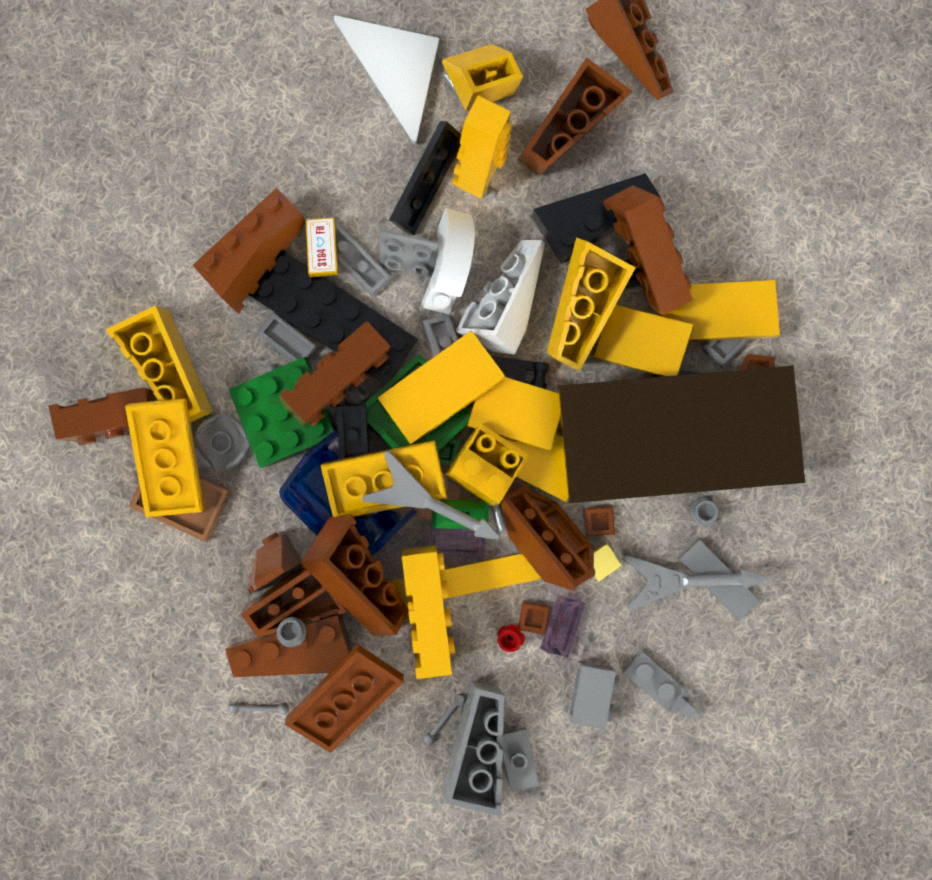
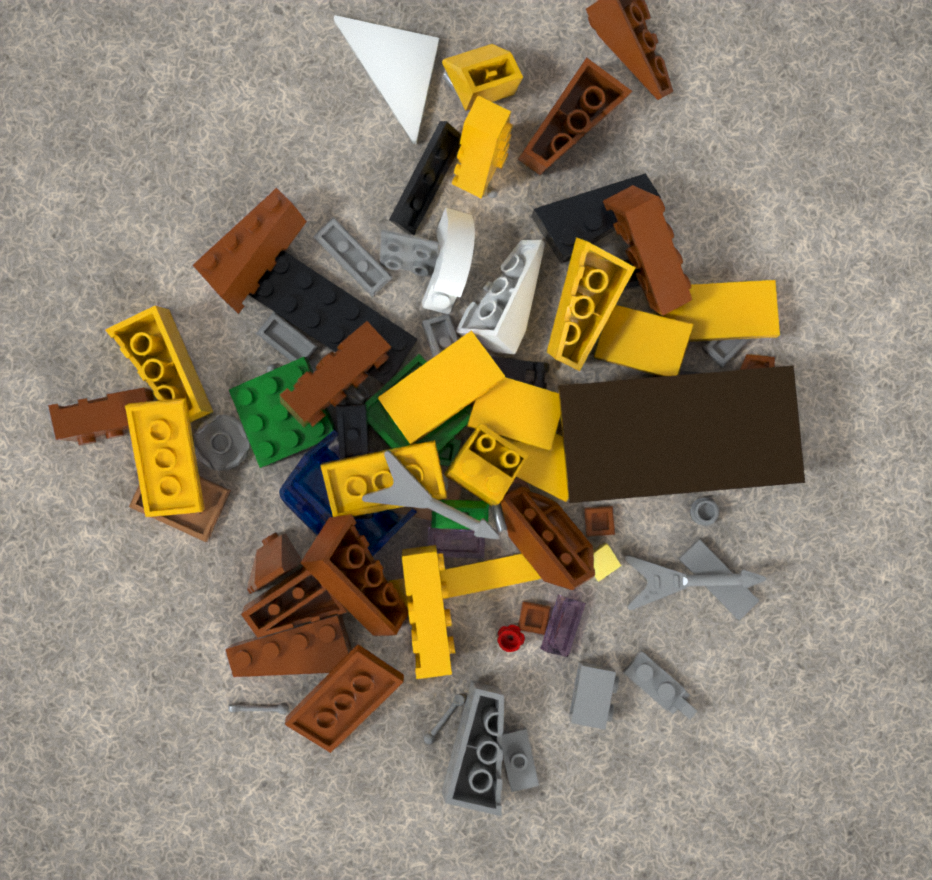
(291, 632): light grey plate -> none
(321, 247): white tile -> none

